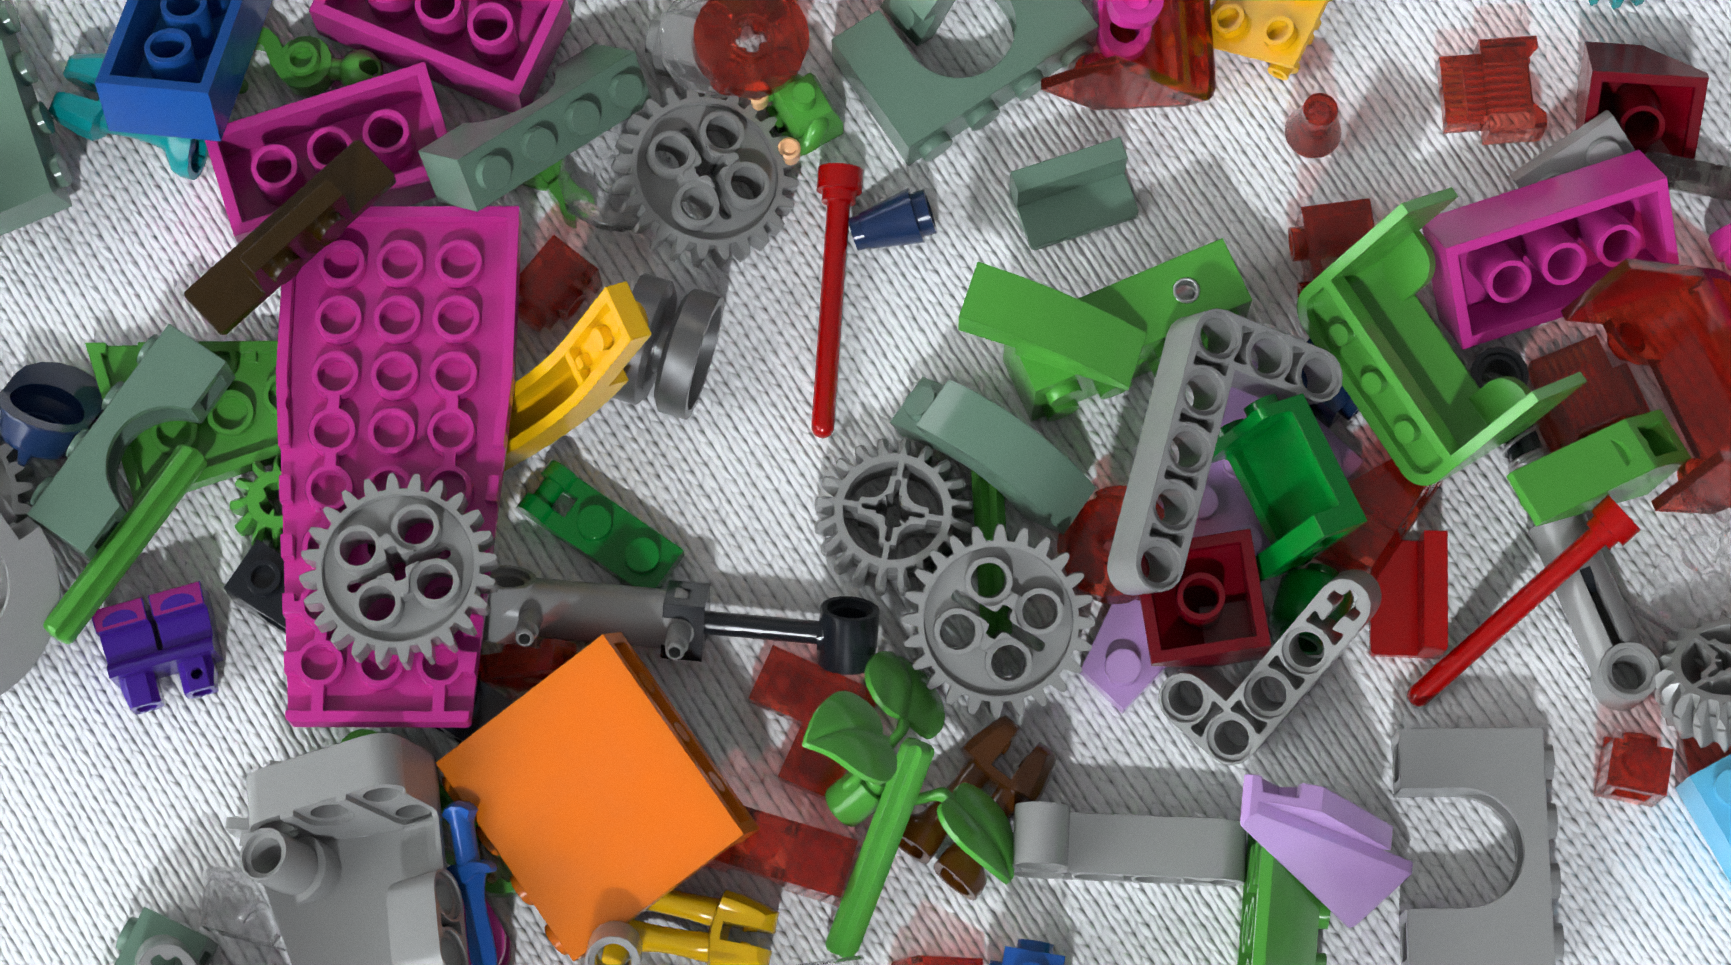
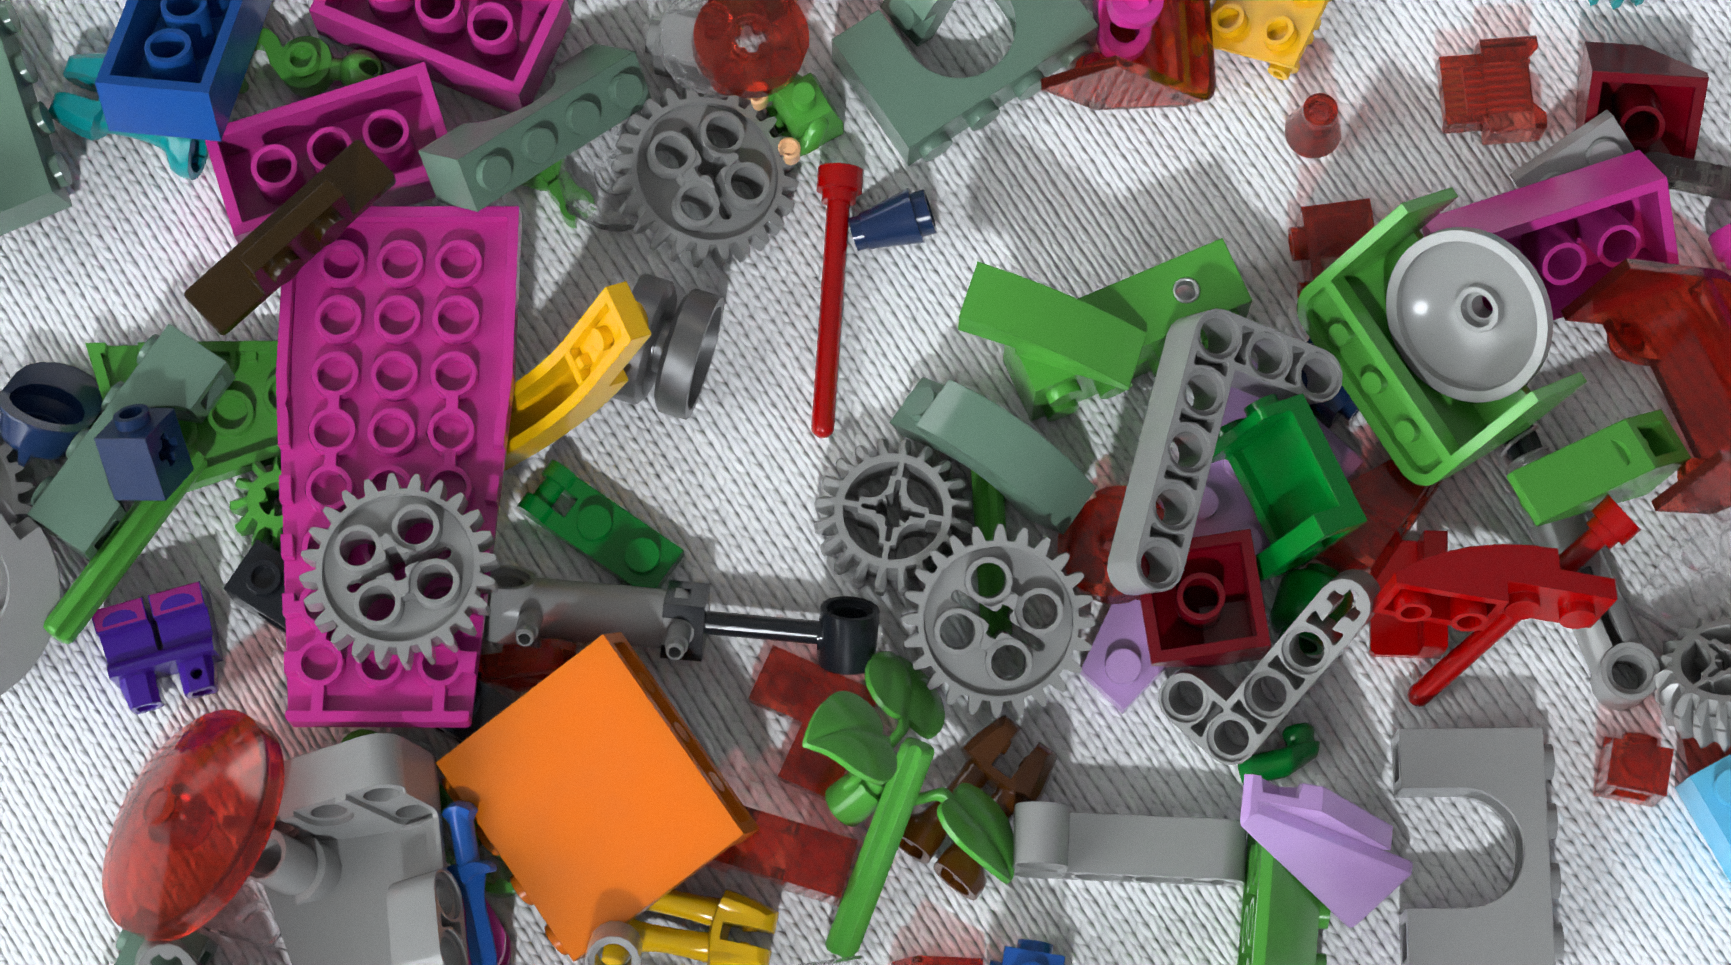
(144, 453): none -> dark blue brick
(193, 826): none -> clear red dish
(554, 285): clear red brick -> none
(1073, 194): sand green panel -> none
(1284, 761): none -> green arm
(1447, 330): none -> light grey dish
(1479, 582): none -> red slope
(1600, 402): clear red piece -> none

